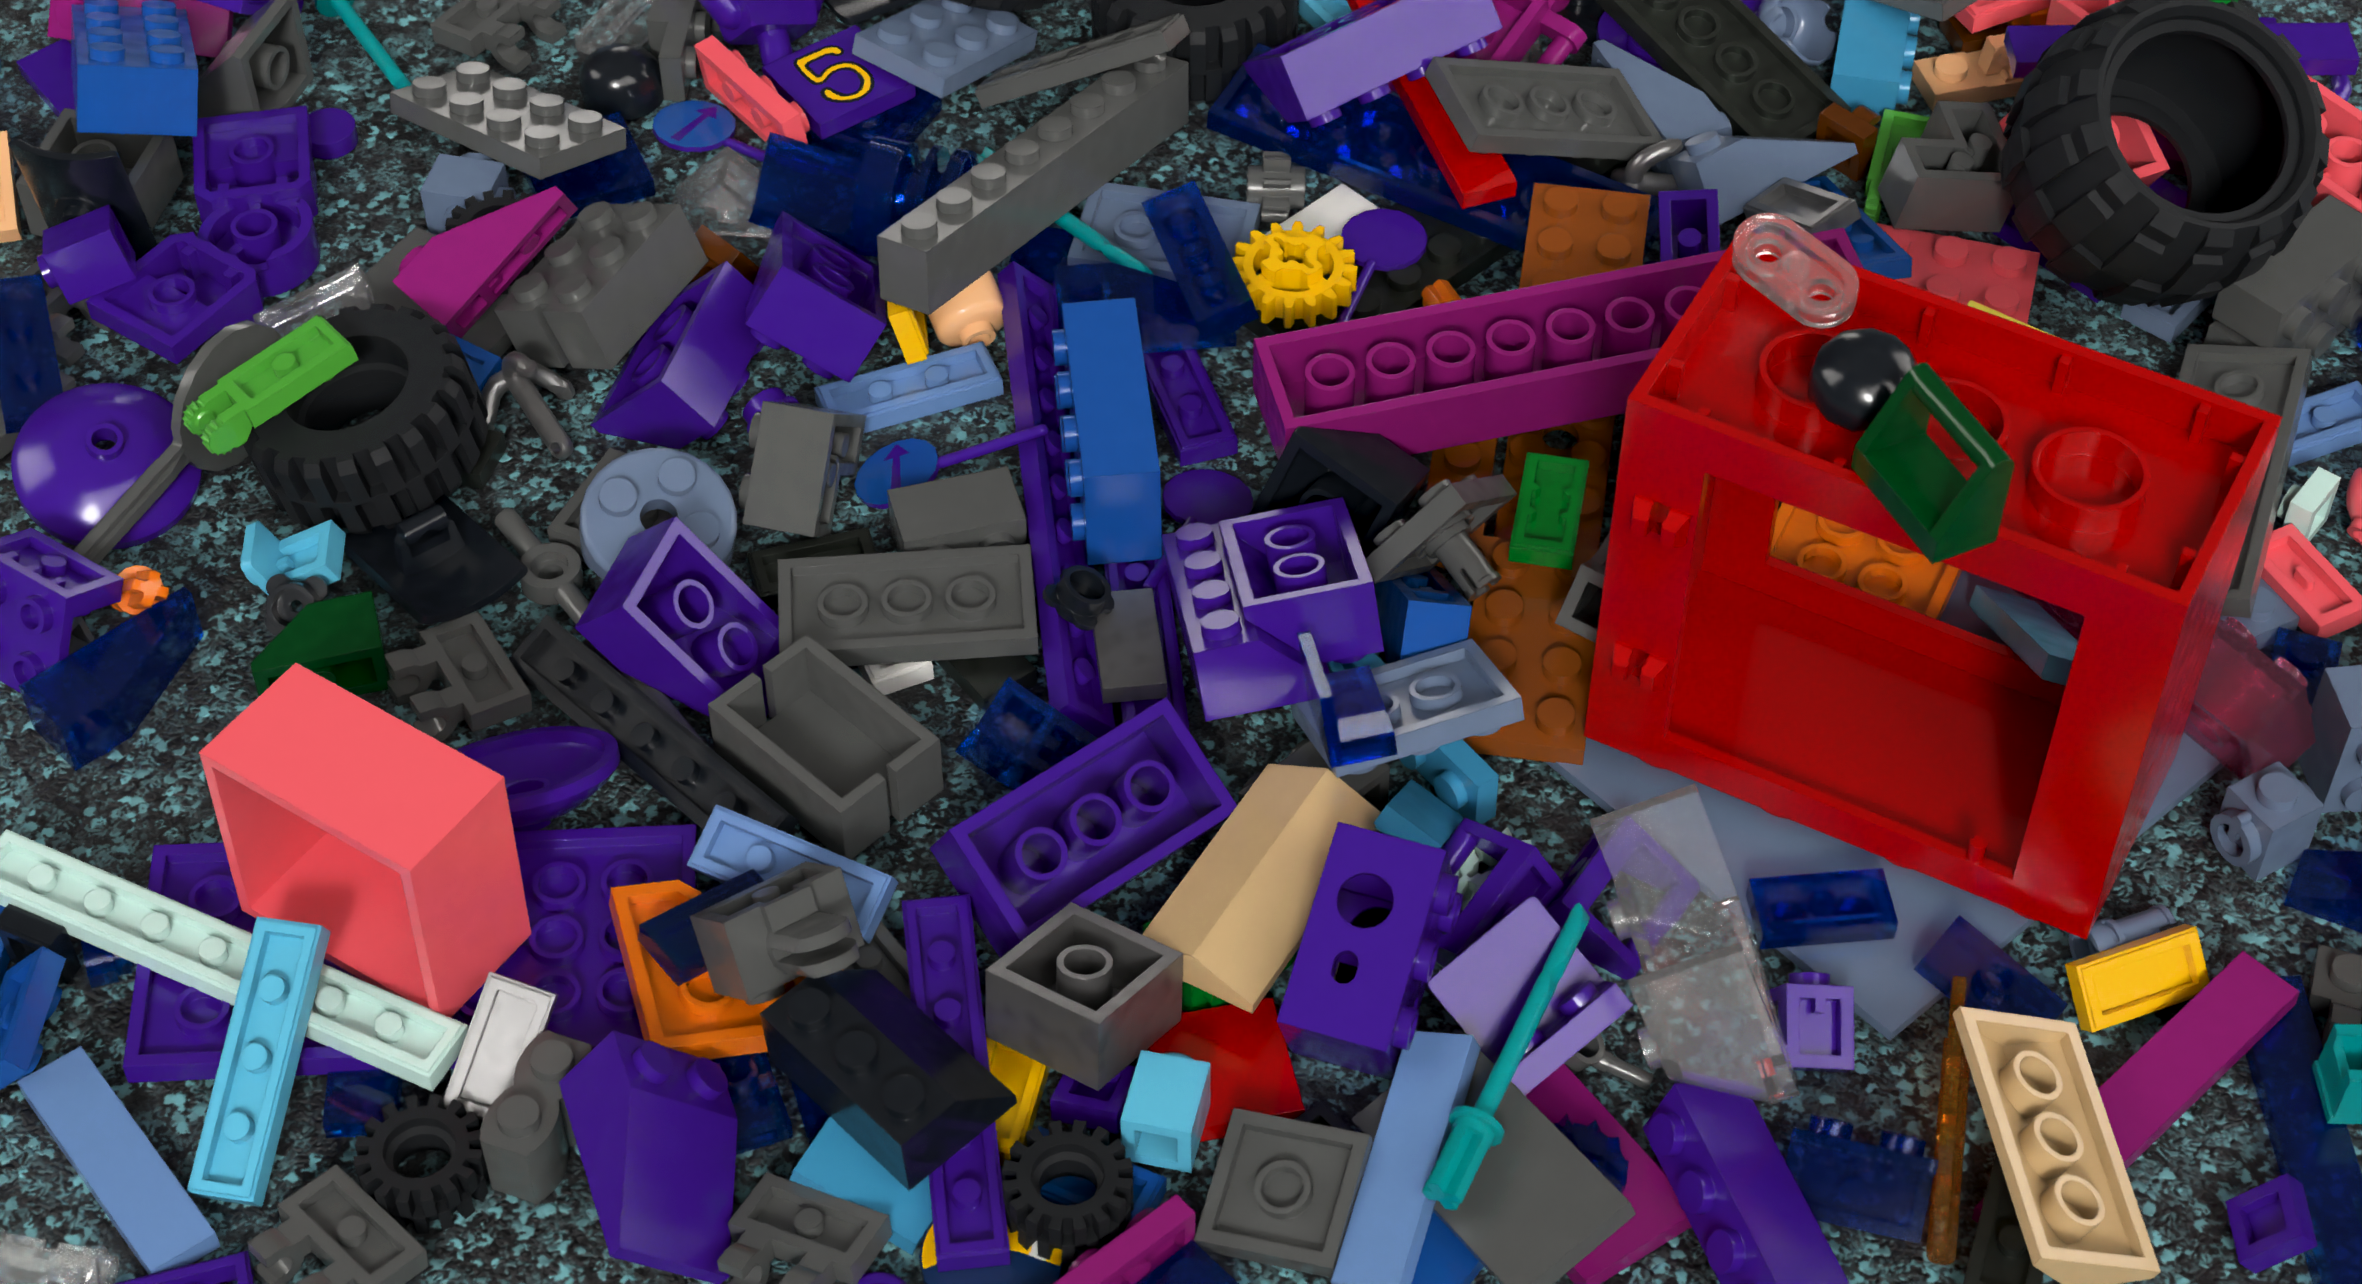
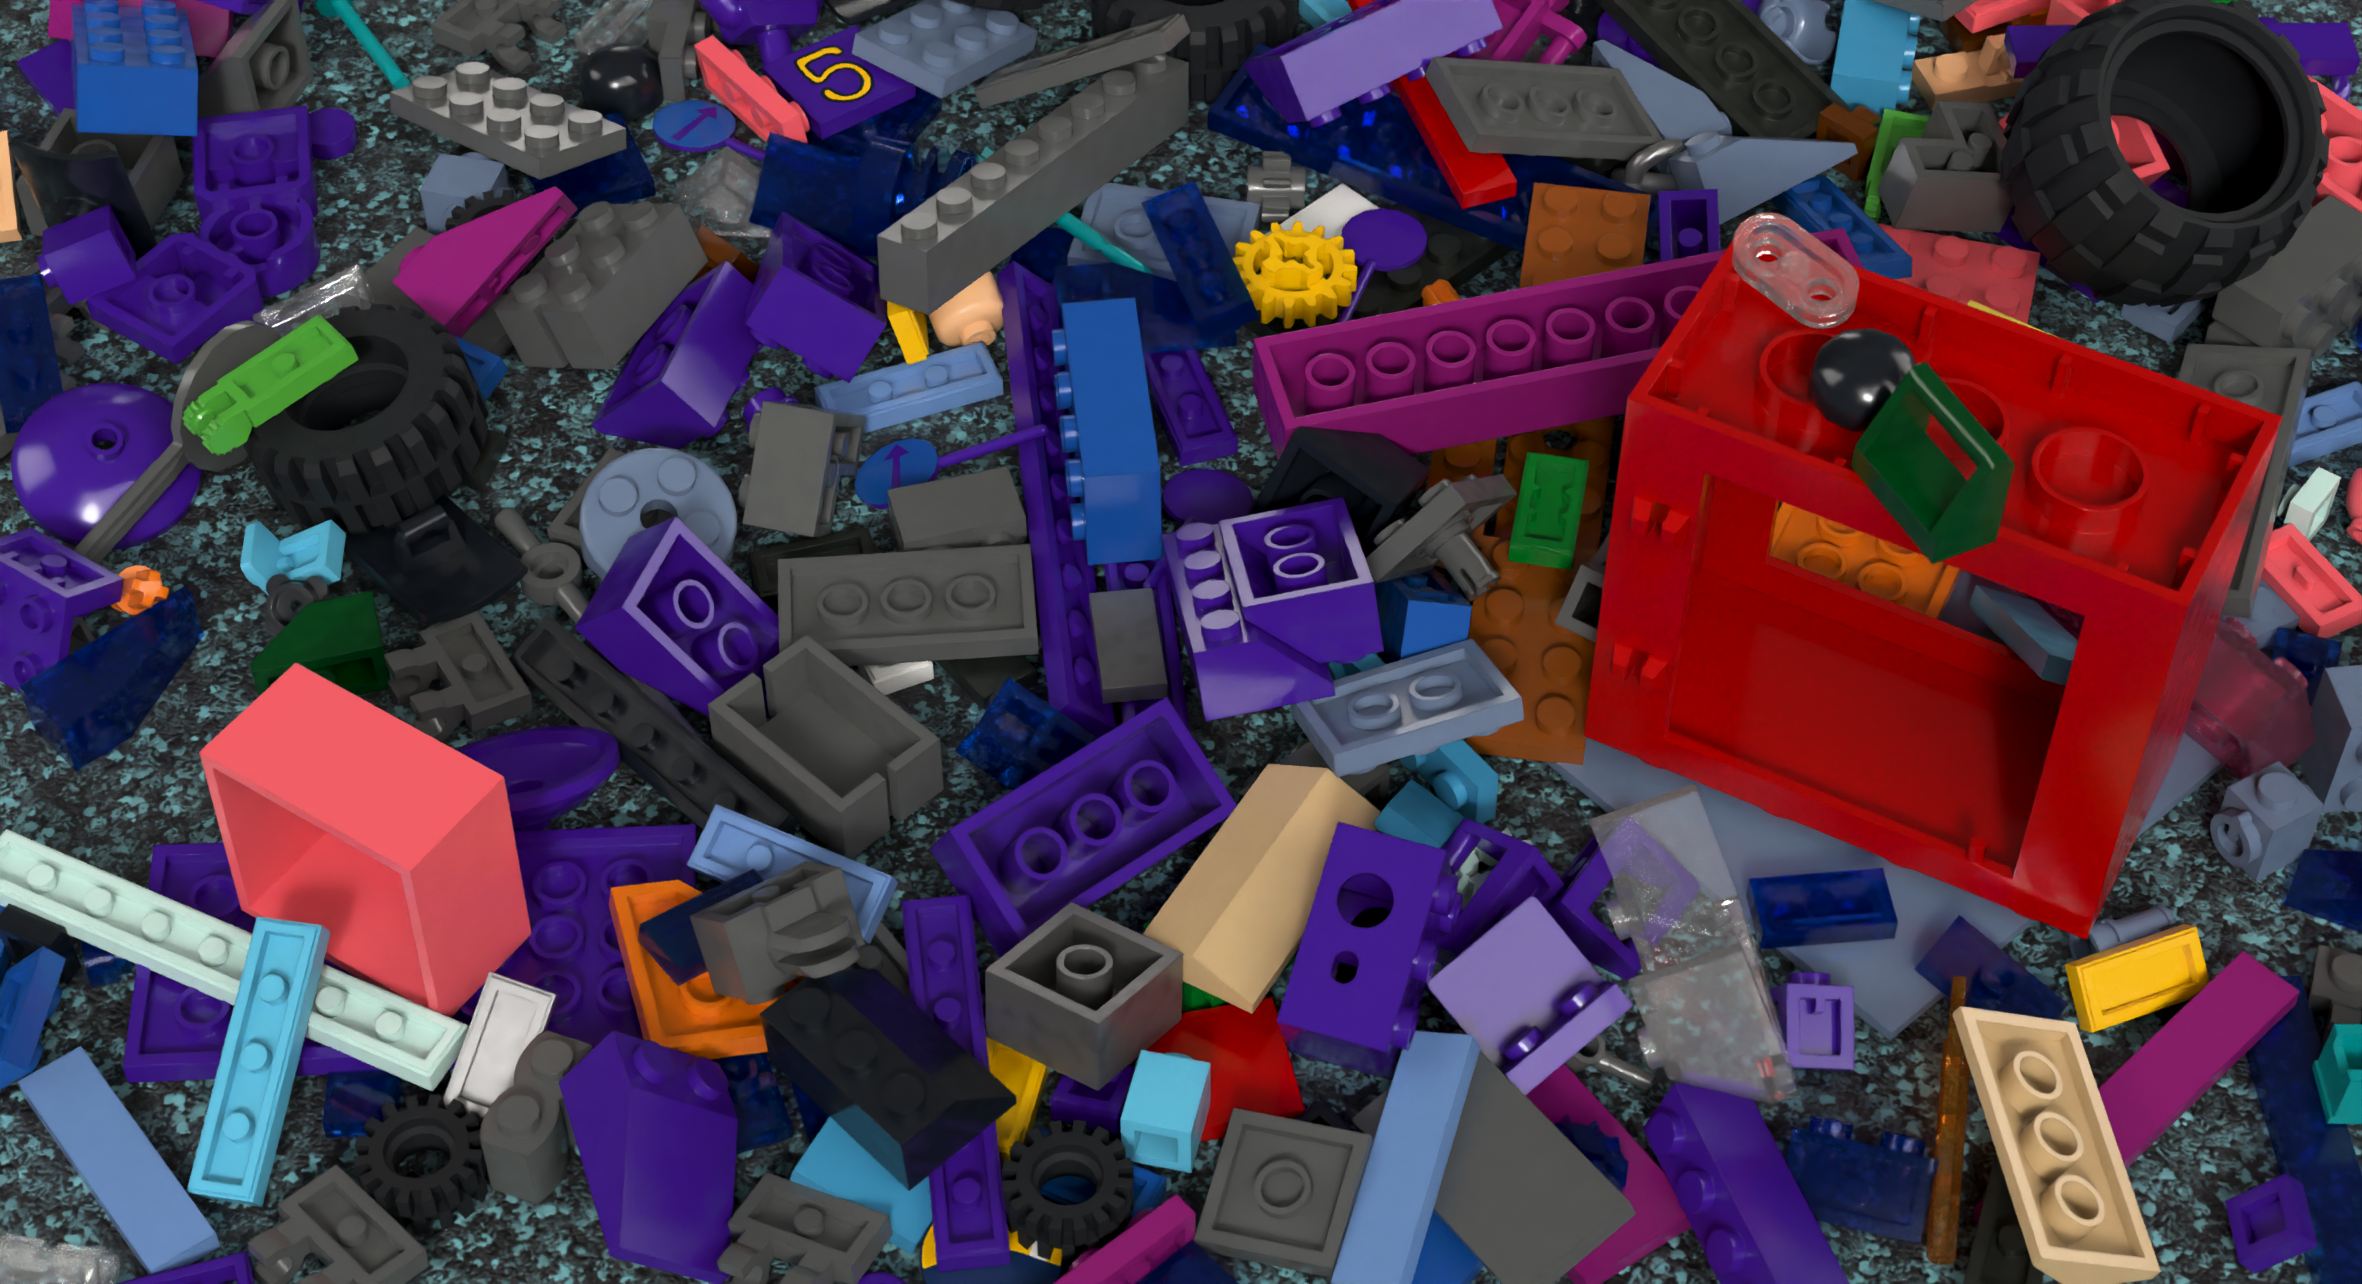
(518, 377): flat silver piece -> none
(1080, 596): black plate -> none
(1346, 710): clear blue panel -> none
(1475, 1127): teal piece -> none
(1806, 205): flat silver tile -> none

